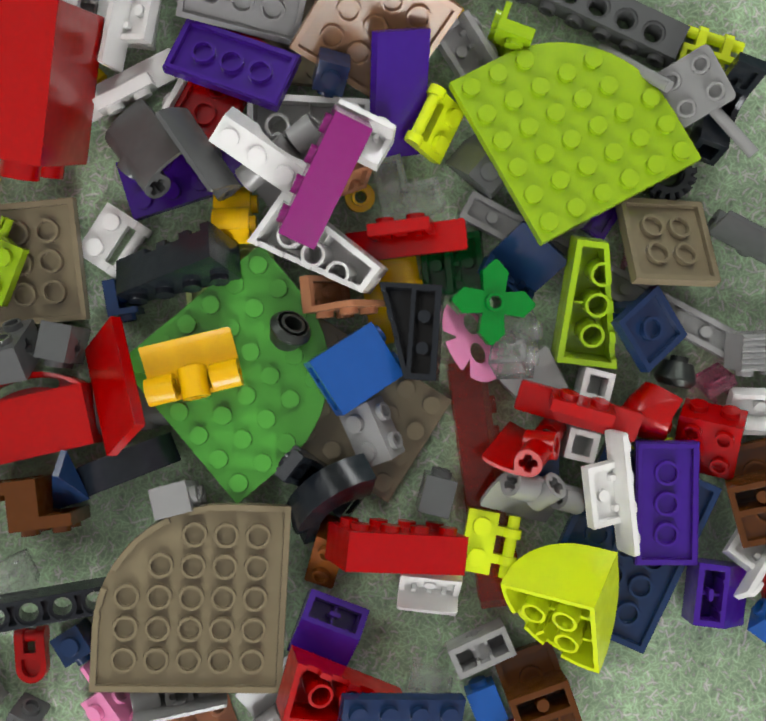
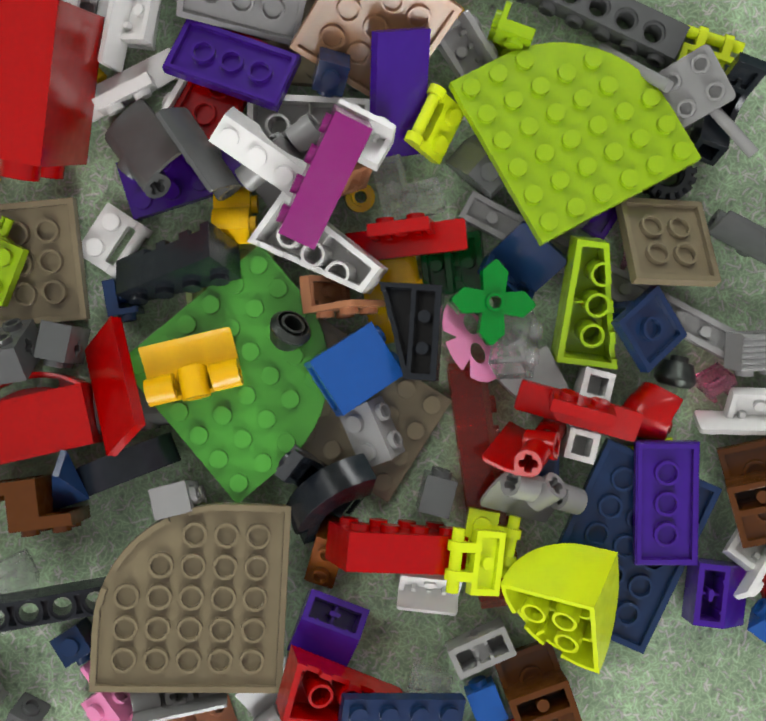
(32, 664): red plate -> none
(484, 563): none -> neon yellow plate
(610, 493): white bracket -> none
(717, 430): red bracket -> none

